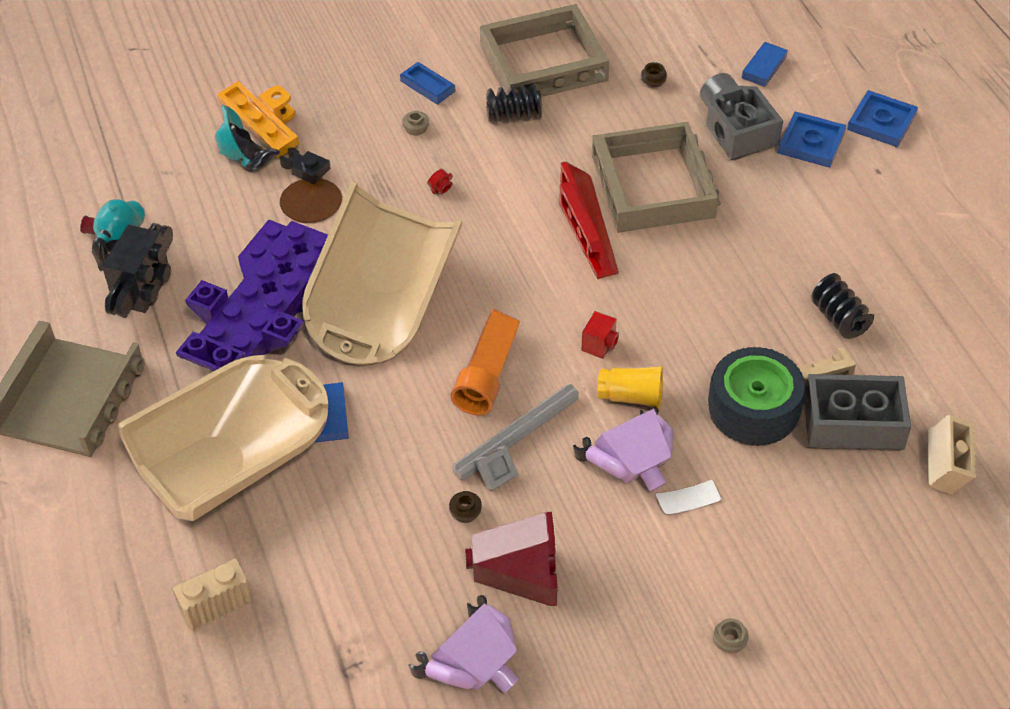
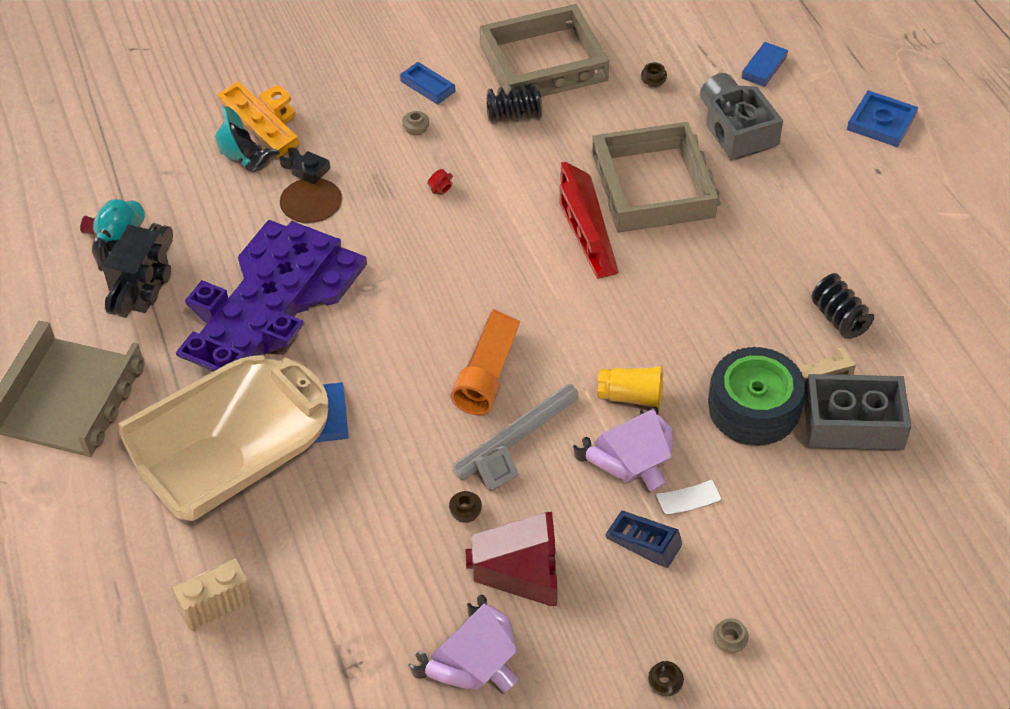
(374, 279): tan windscreen -> none
(599, 335): red plate -> none
(660, 551): none -> dark blue slope
(669, 670): none -> dark brown plate
(812, 139): blue tile -> none
(951, 454): tan brick -> none

